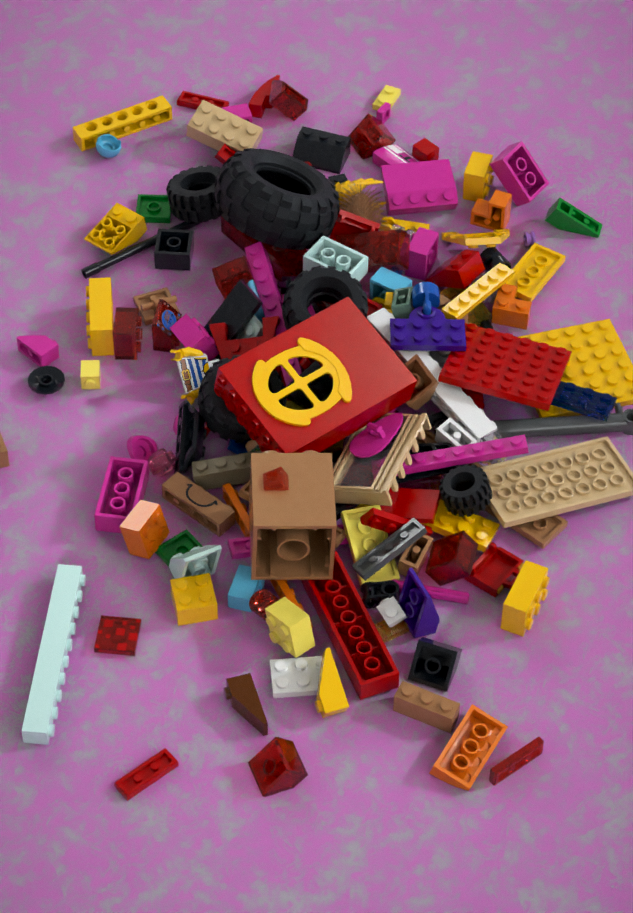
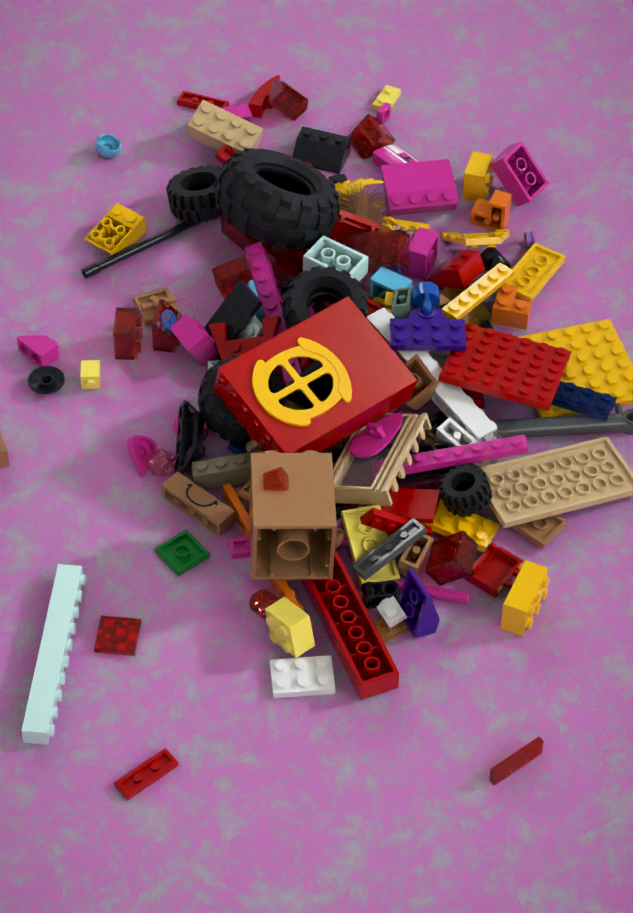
(100, 316): yellow brick -> none
(121, 491): dark pink brick -> none
(123, 122): yellow brick -> none
(144, 529): orange brick -> none
(154, 208): green tile -> none
(174, 249): black brick -> none
(192, 369): torso -> none
(194, 599): yellow brick -> none
(196, 562): light aqua slope -> none
(243, 589): medium azure brick -> none
(246, 701): reddish brown slope -> none
(277, 767): clear red slope -> none
(330, 692): yellow slope -> none
(425, 150): red brick -> none
(426, 707): medium nougat brick -> none
(434, 663): black slope -> none
(468, 749): orange slope -> none
(570, 219): green slope -> none

